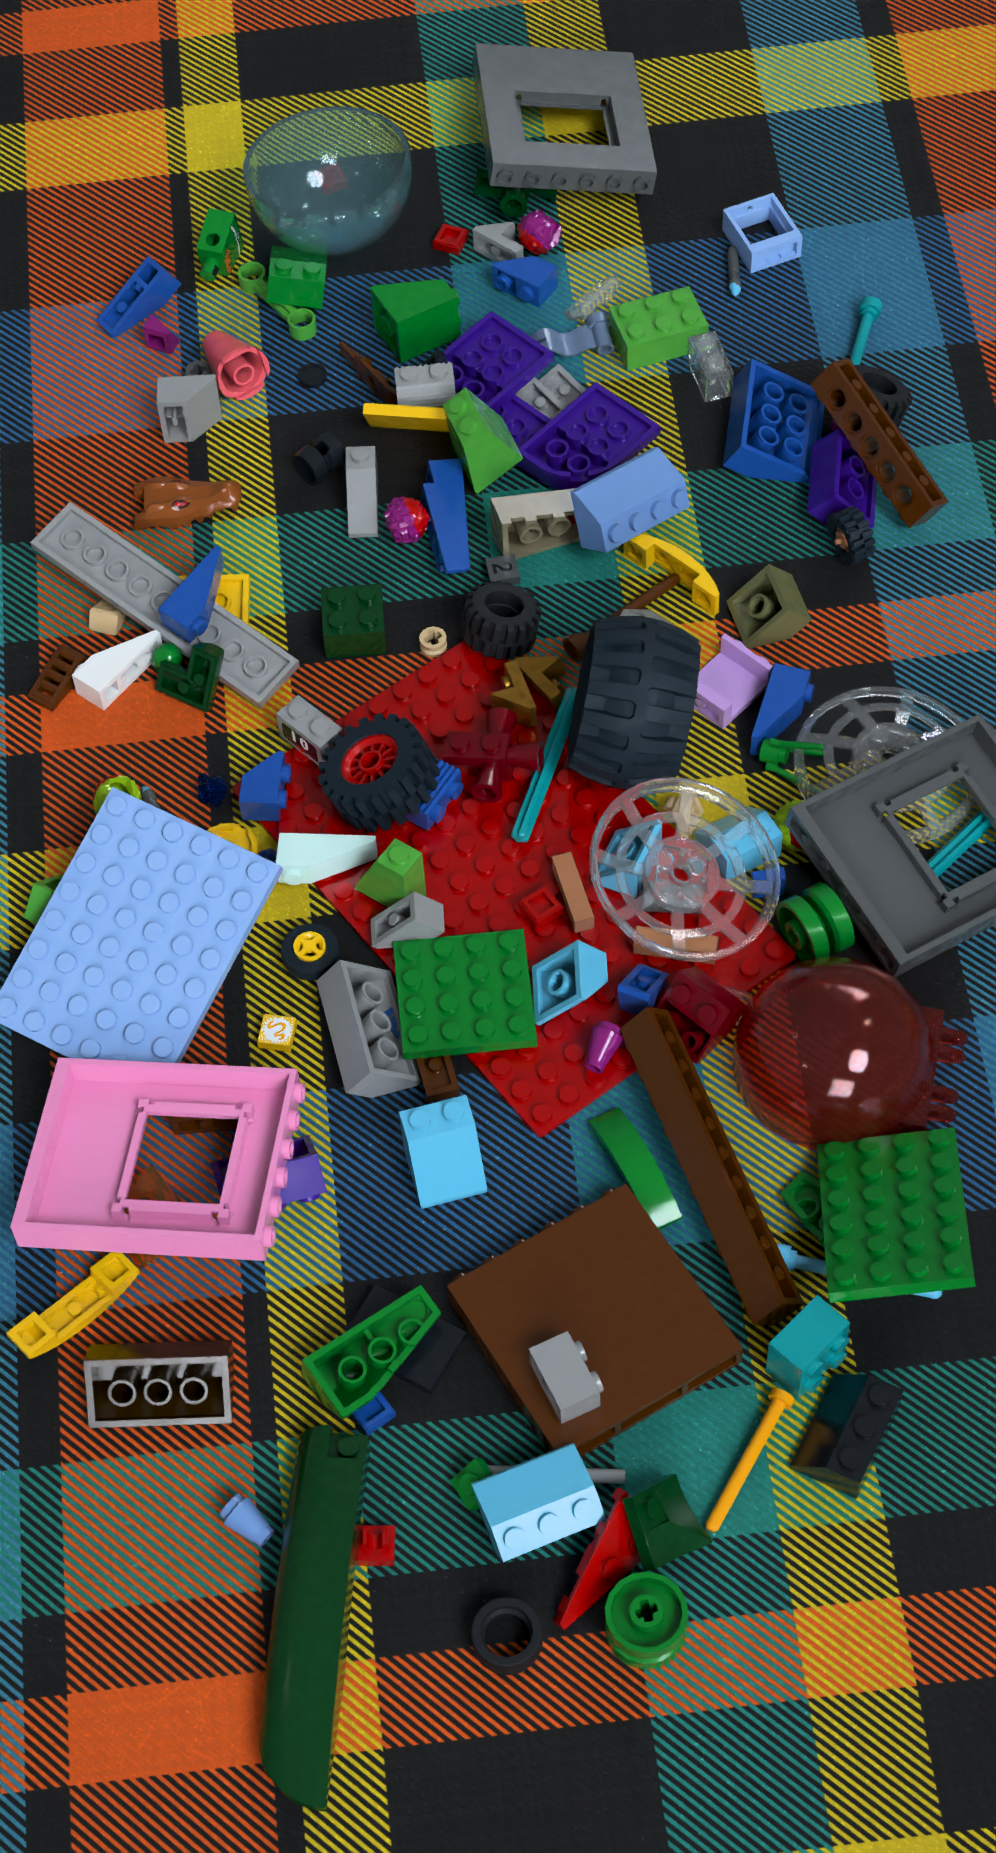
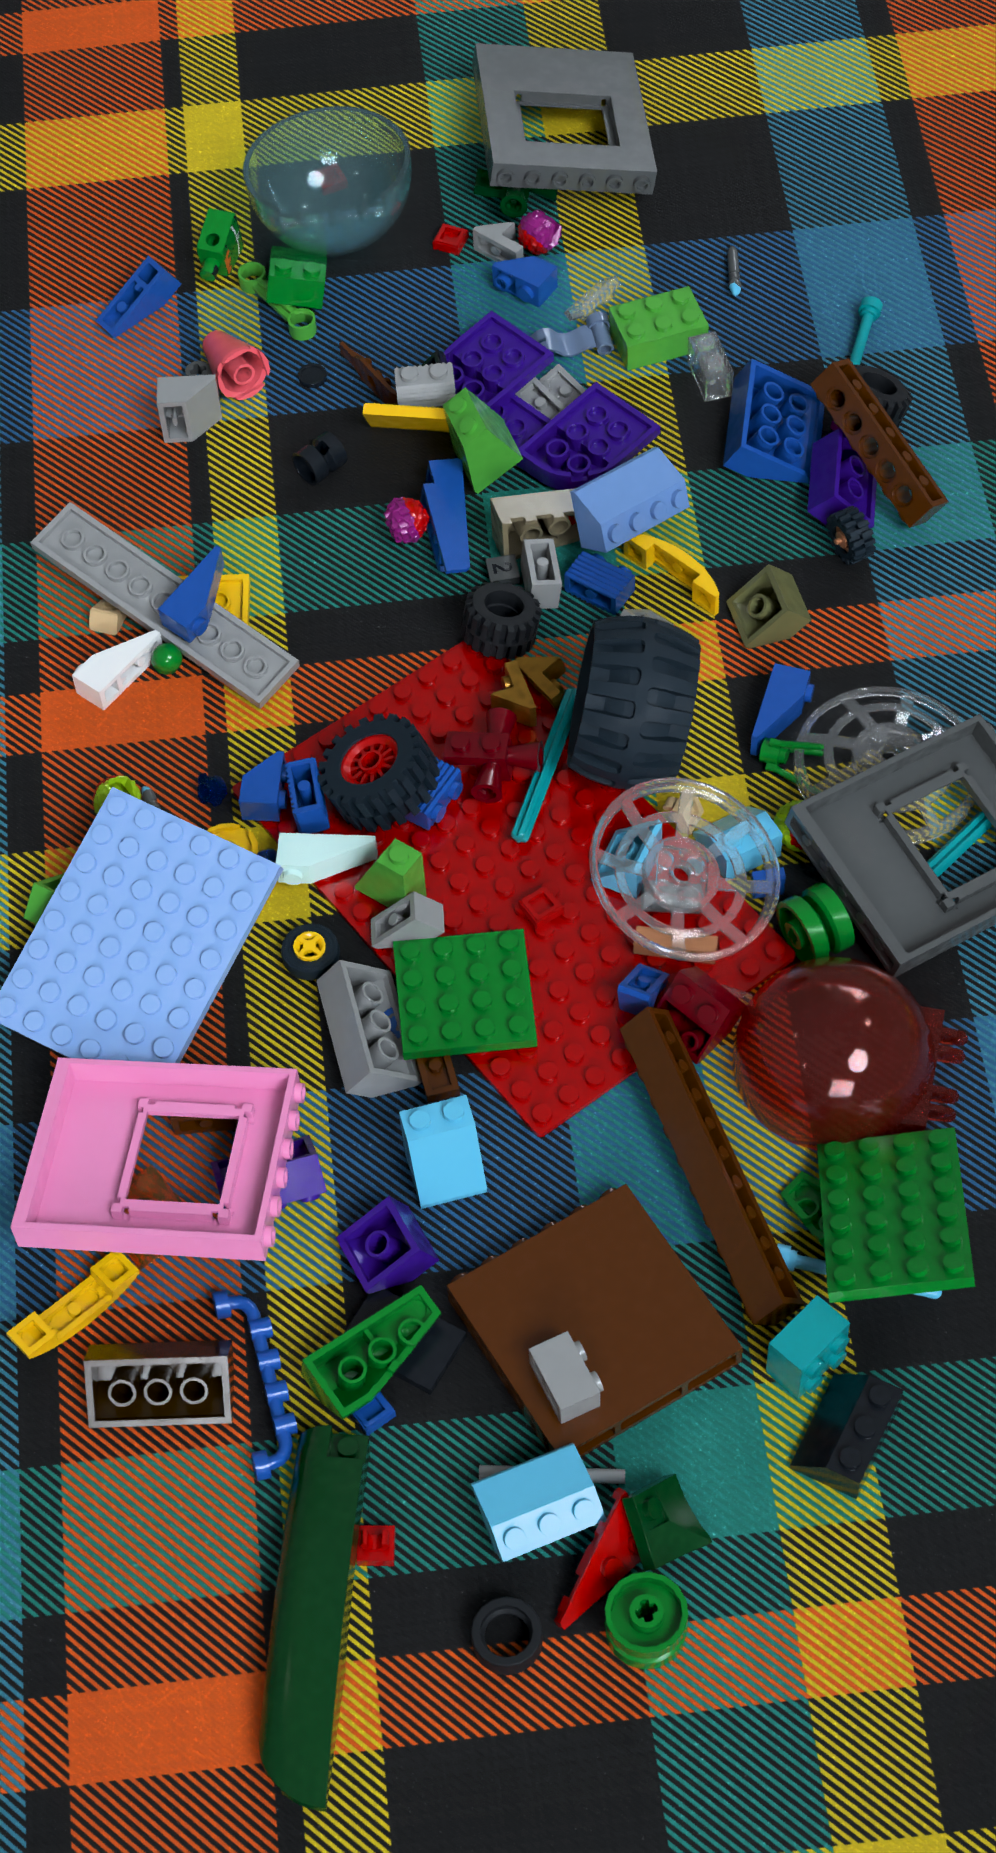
(63, 660): reddish brown slope -> none
(158, 336): magenta slope -> none
(180, 501): dark orange animal -> none
(196, 683): dark green brick -> none
(245, 1519): medium blue cone -> none
(275, 1391): none -> blue bar
(277, 1032): tile -> none
(306, 796): none -> blue brick
(307, 729): light grey brick -> none
(353, 621): dark green brick -> none
(362, 491): light grey slope -> none
(387, 1246): none -> dark purple slope
(415, 316): green slope -> none
(436, 649): tan bush -> none
(474, 1471): green plate -> none
(541, 571): none -> light grey brick
(567, 979): medium azure slope -> none
(572, 892): nougat piece -> none
(575, 643): reddish brown piece -> none
(599, 582): none -> blue brick
(603, 1044): magenta cone -> none
(636, 1166): green slope -> none
(730, 682): lavender panel -> none
(769, 251): light blue window -> none
(779, 1401): light orange bar -> none

